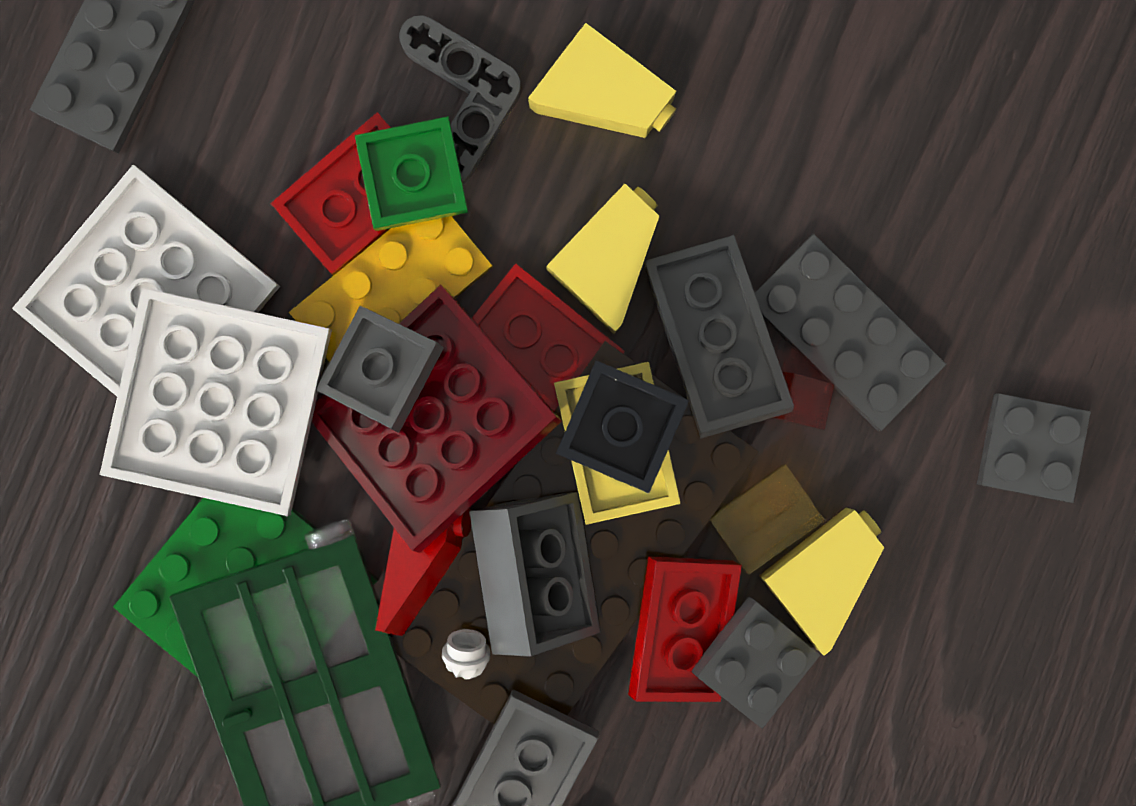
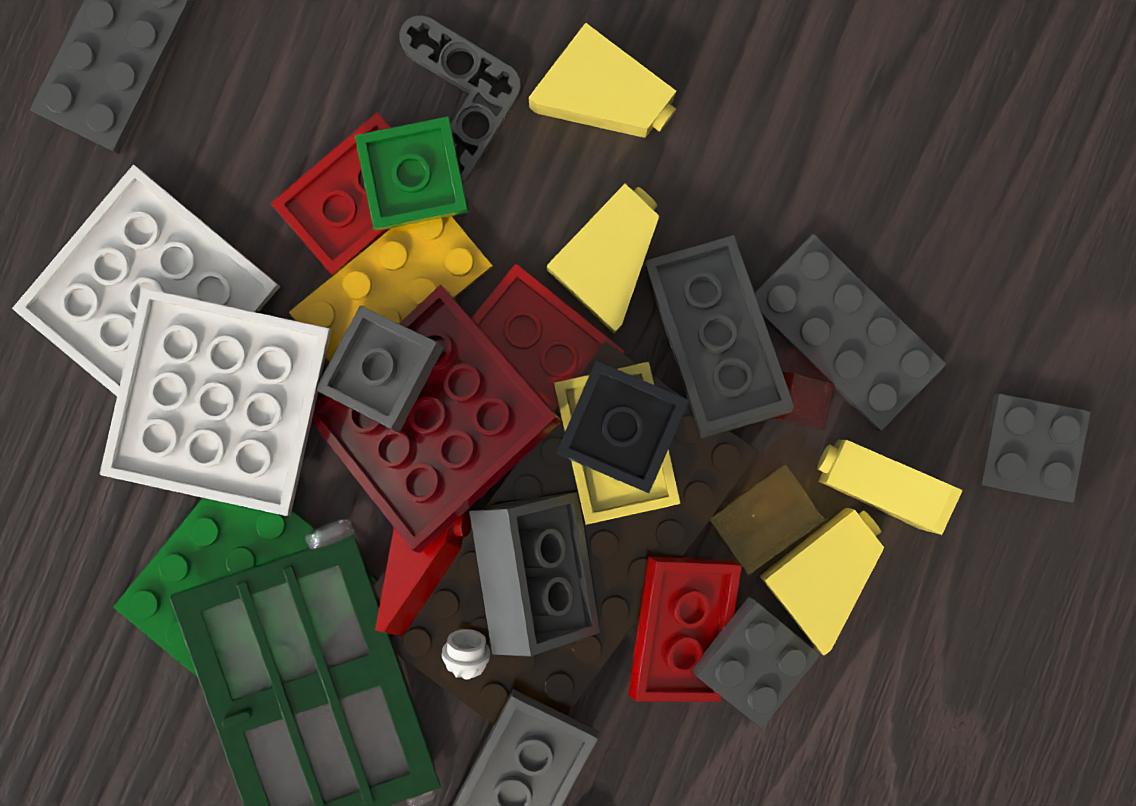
(888, 486): none -> light yellow slope

